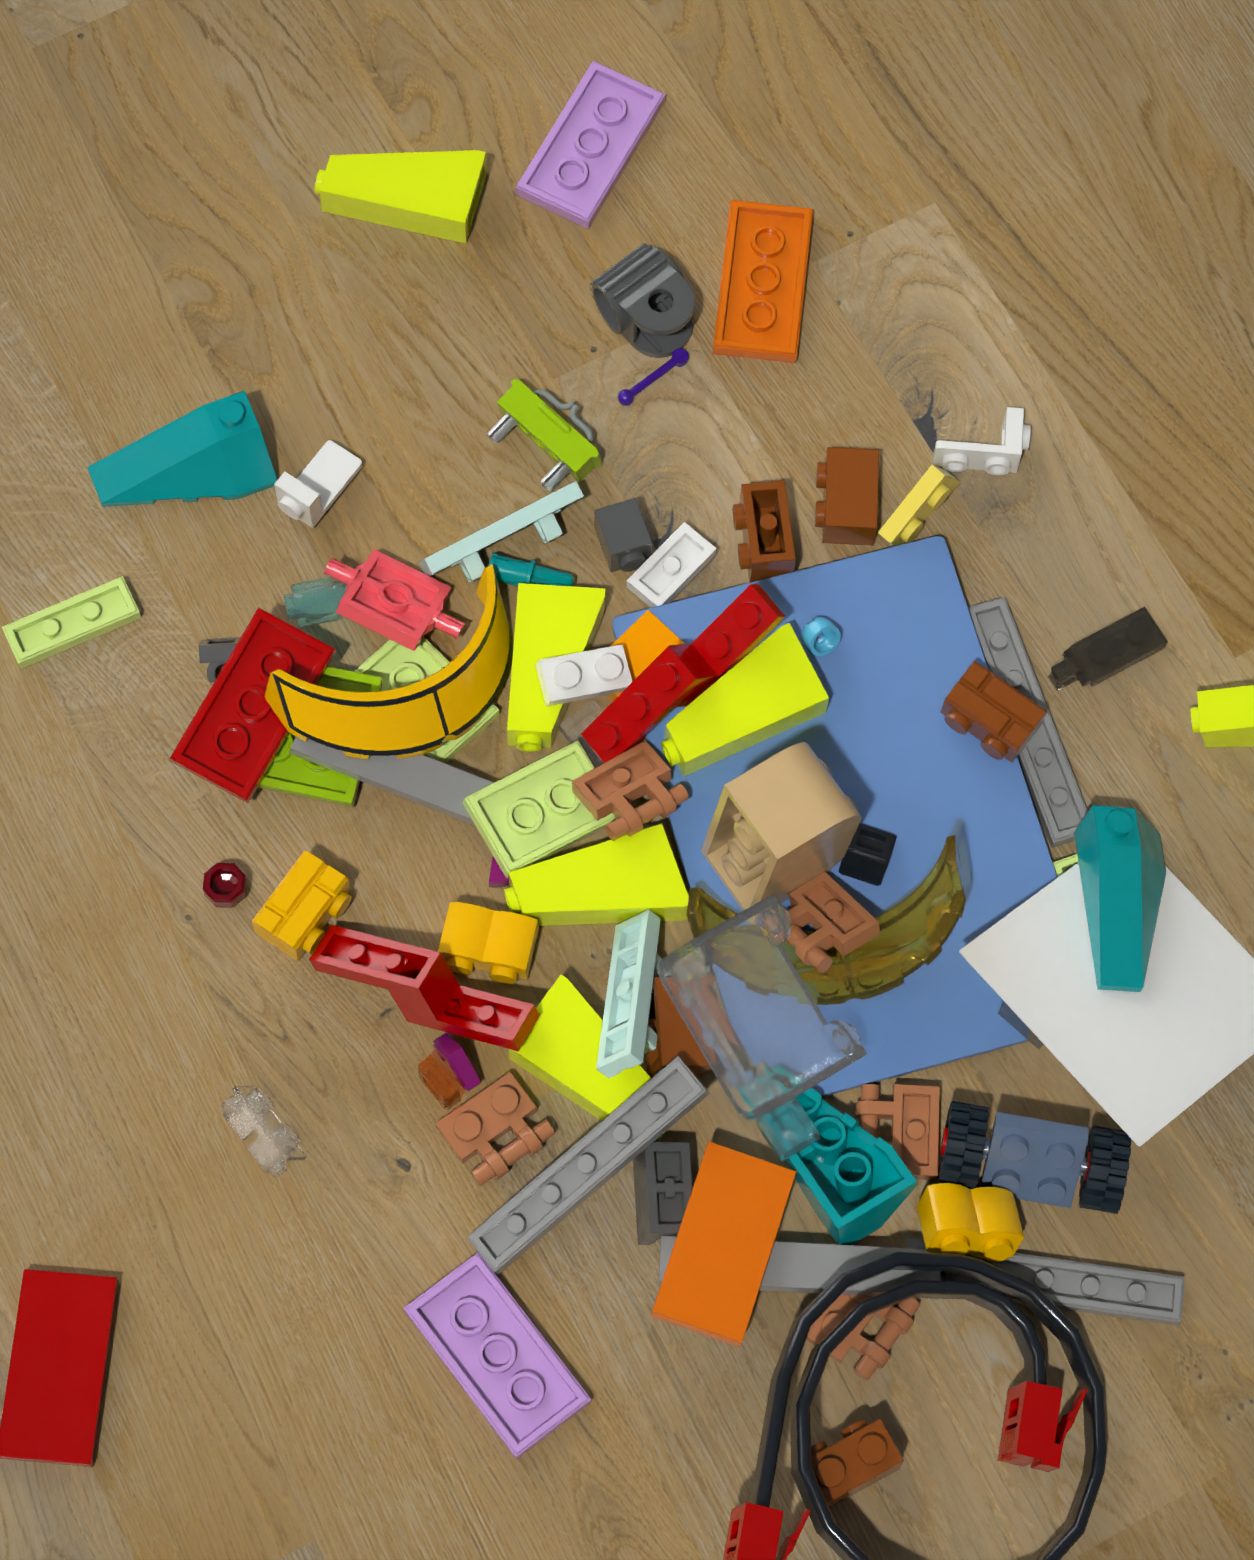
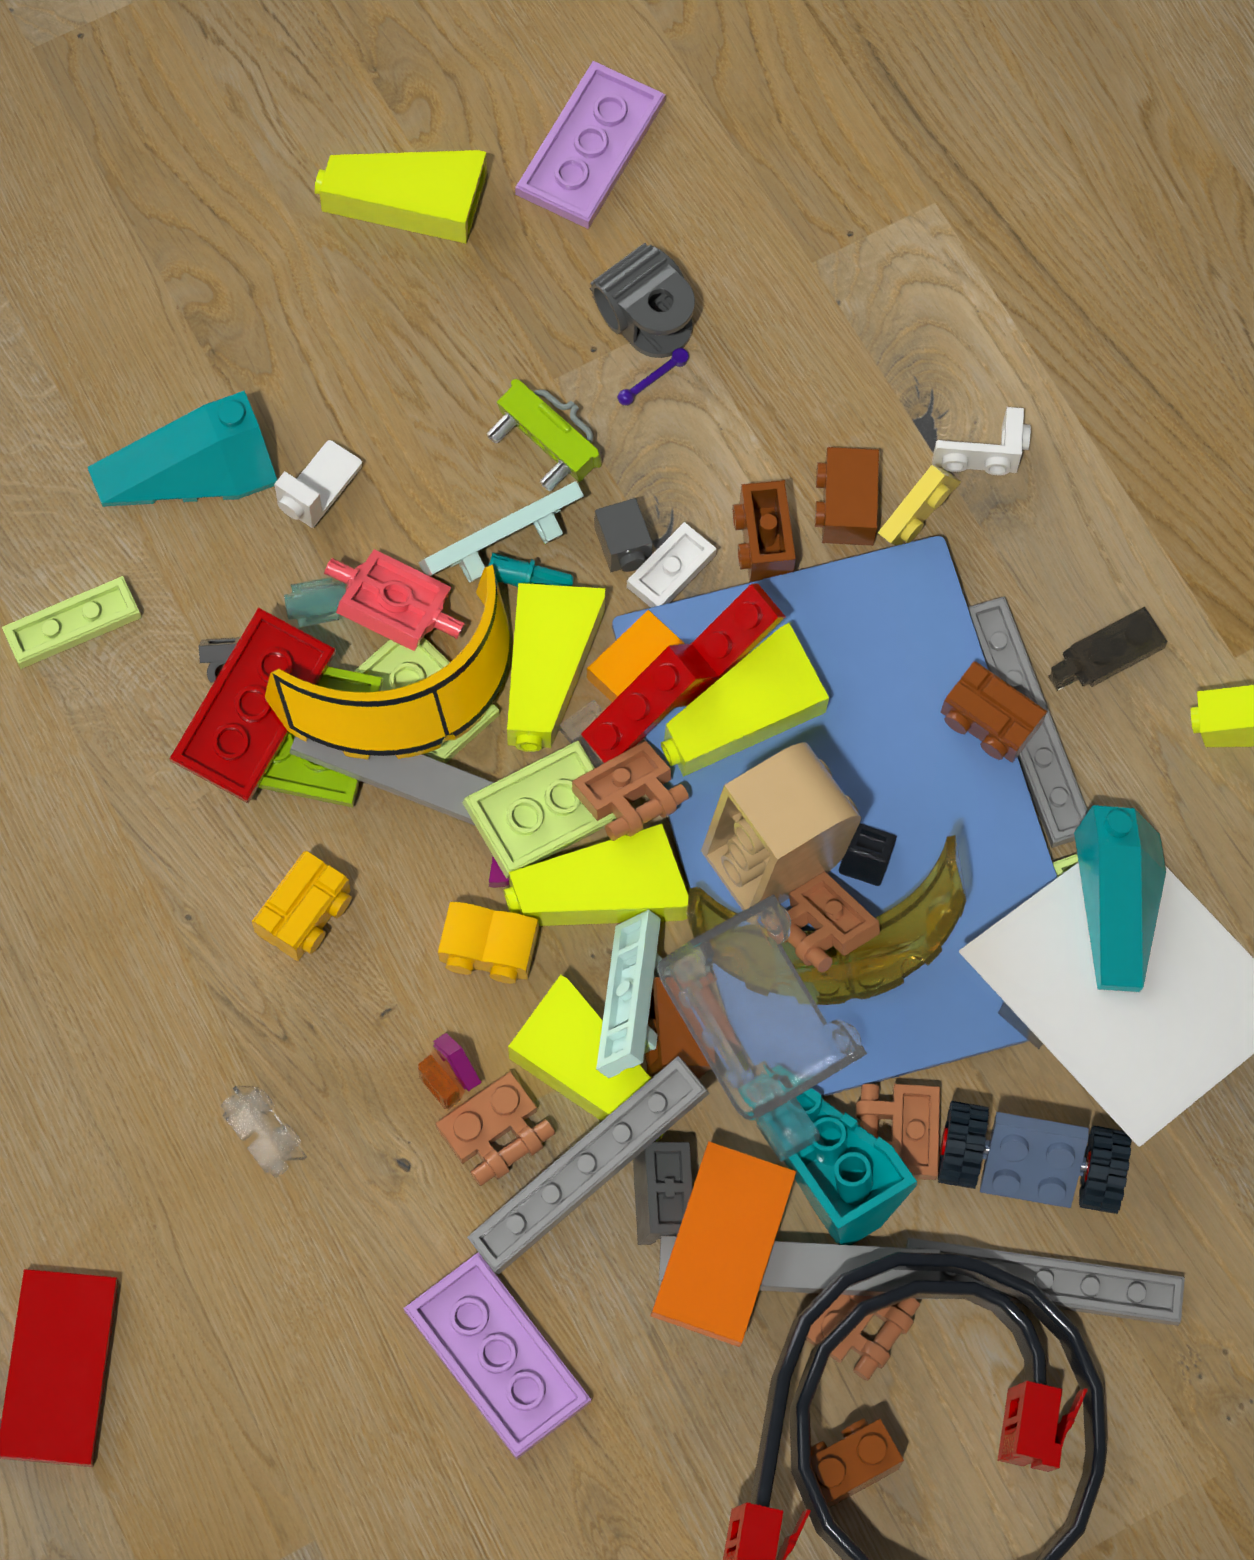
(224, 885): dark red tile -> none
(424, 987): red bracket -> none
(583, 675): white plate -> none
(763, 281): orange tile -> none
(827, 643): medium azure hinge -> none
(970, 1221): yellow brick -> none

